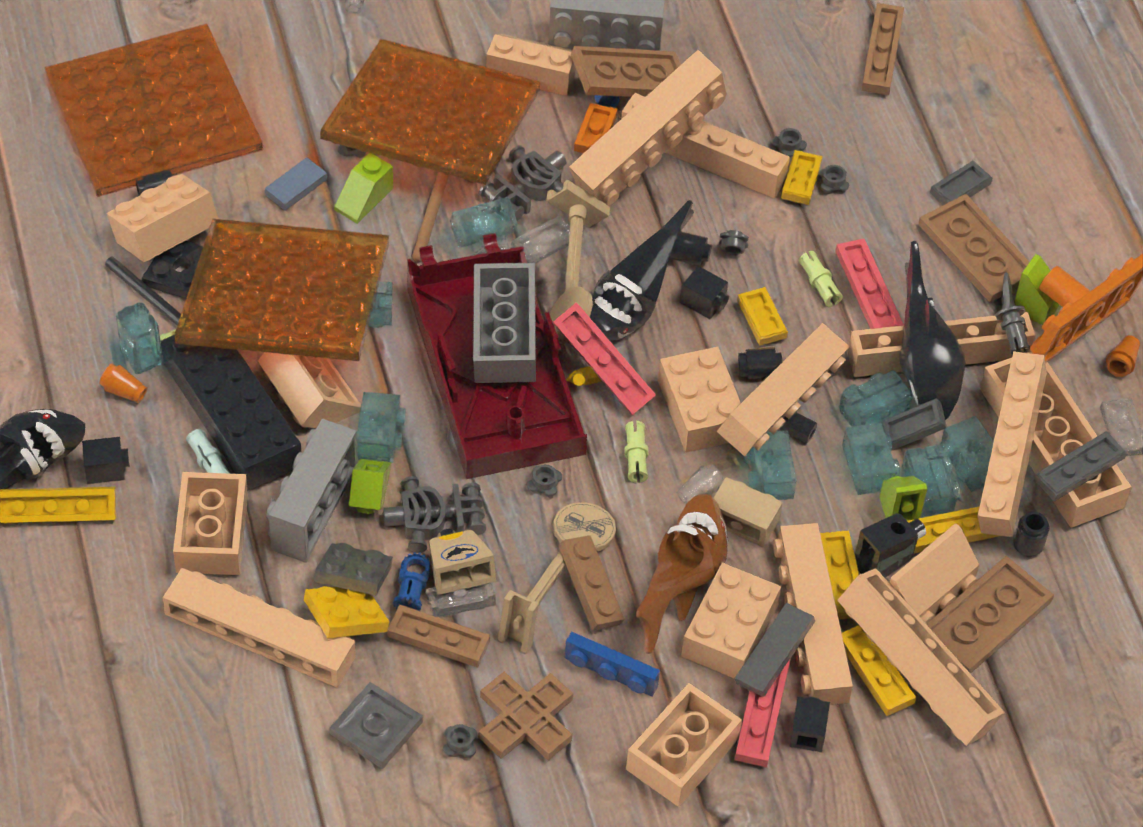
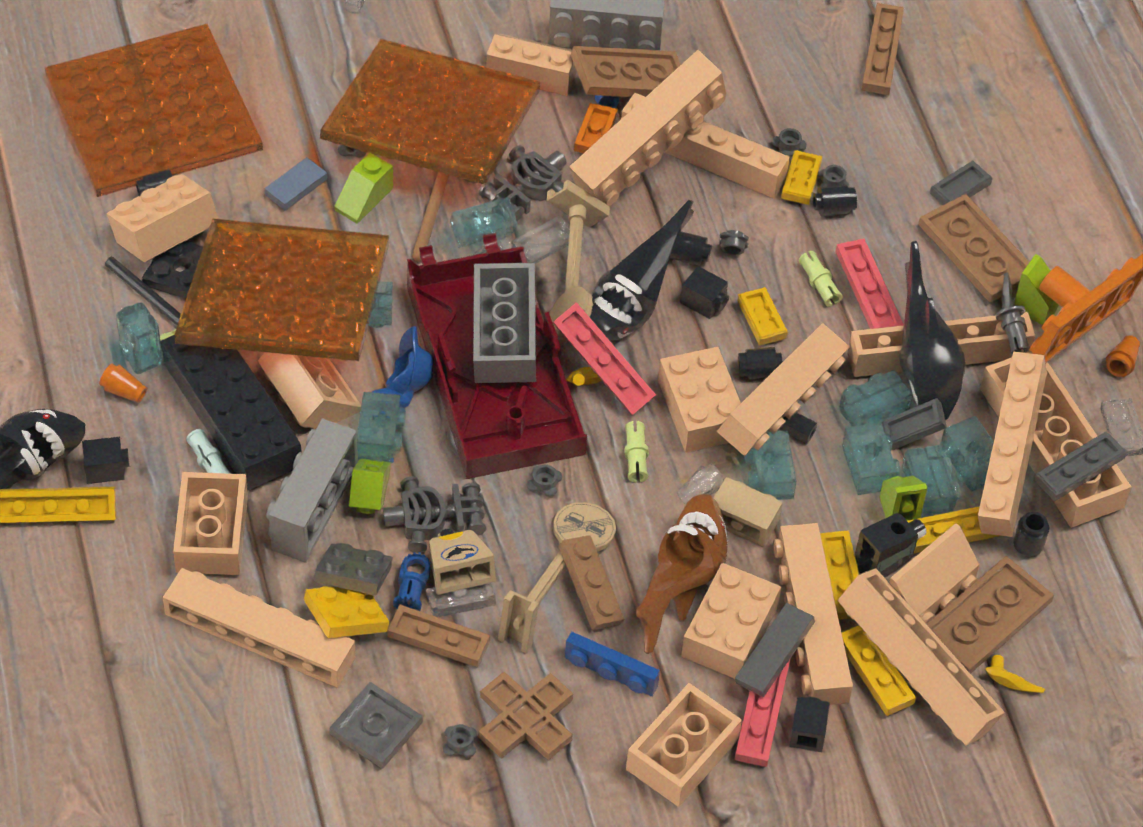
(411, 370): none -> blue hair
(835, 200): none -> black brick
(1009, 679): none -> yellow bar

